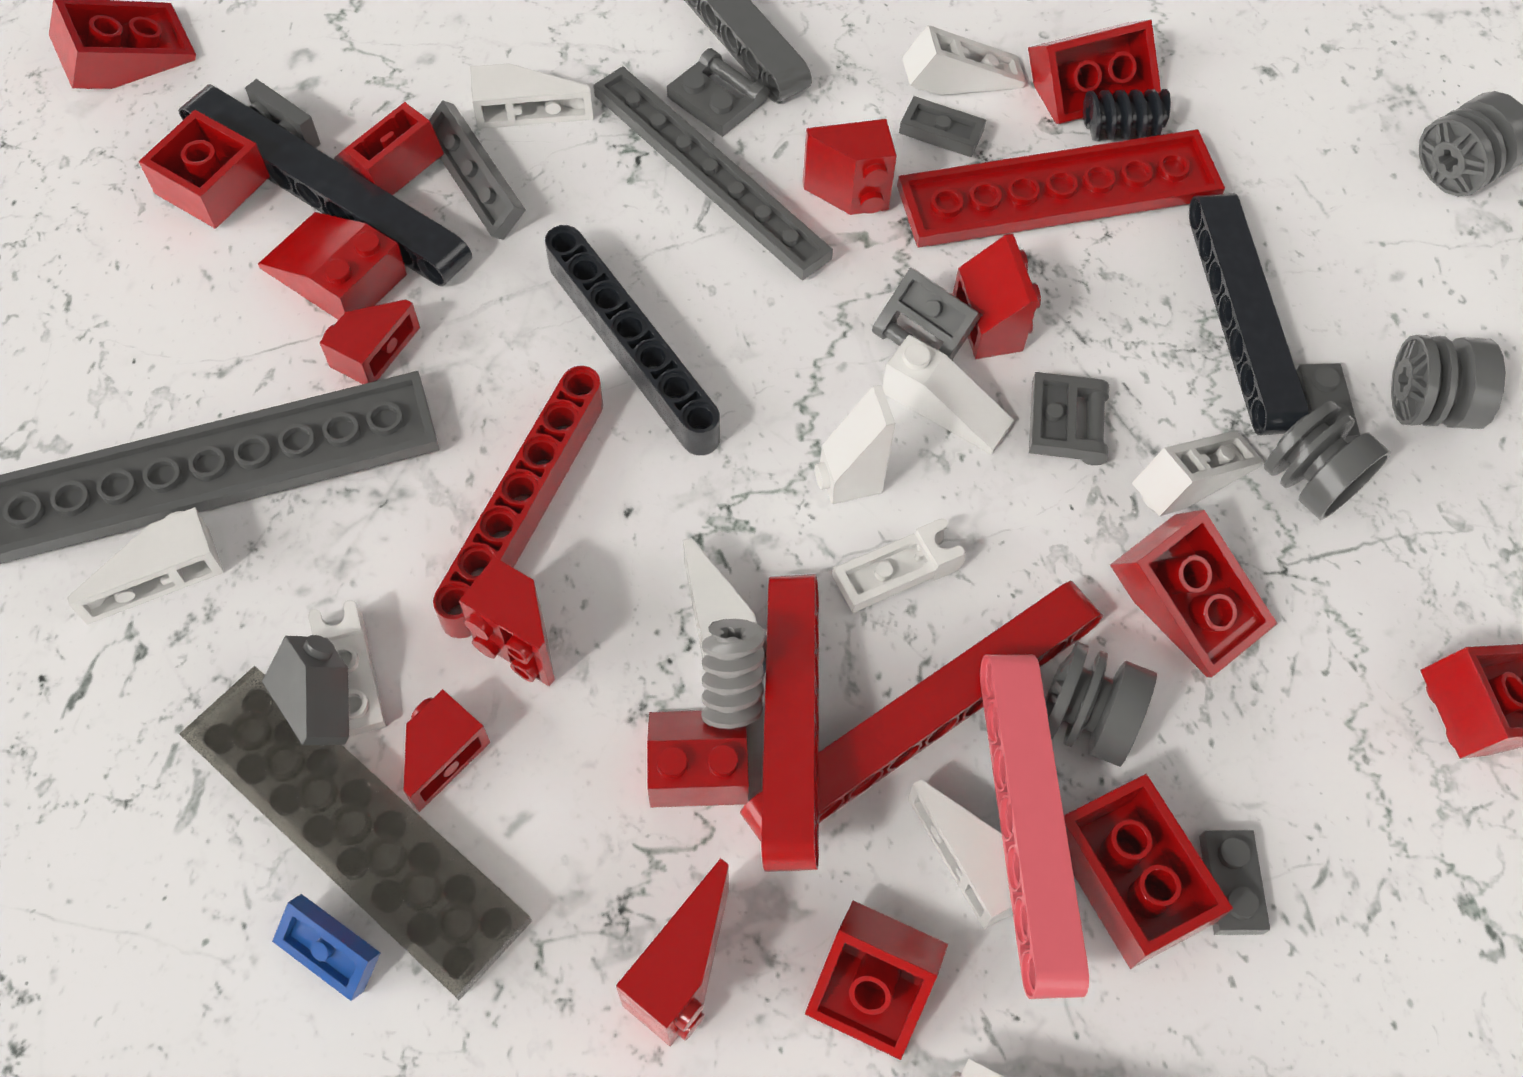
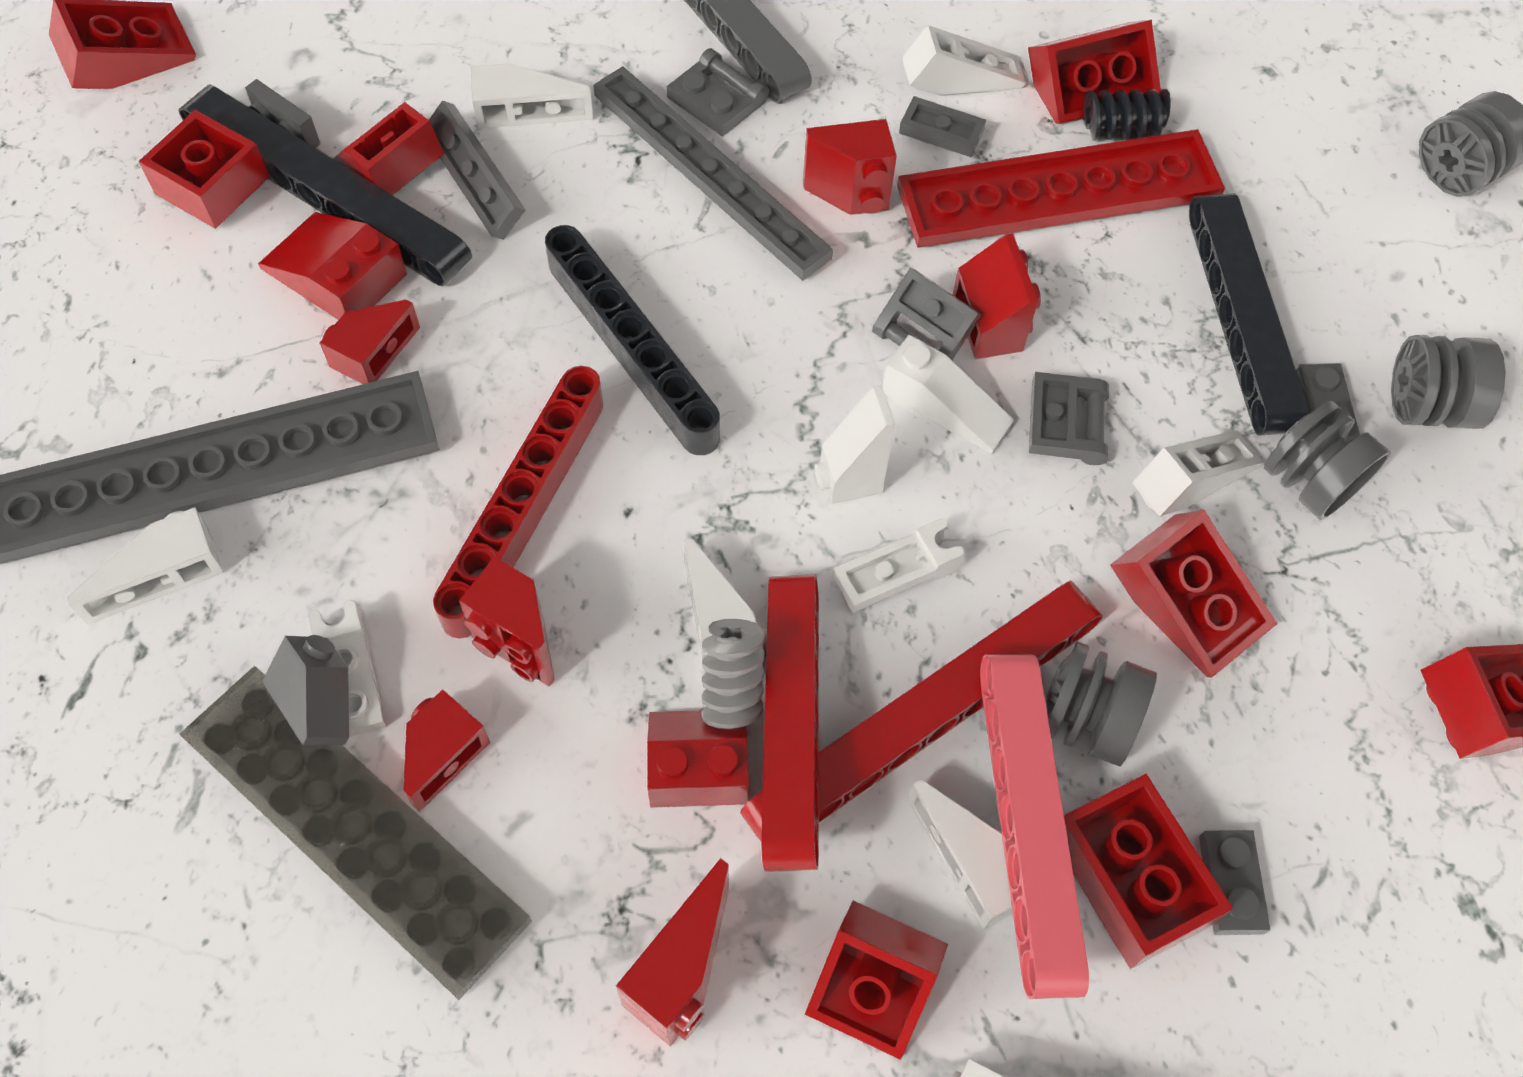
(326, 947): blue plate -> none

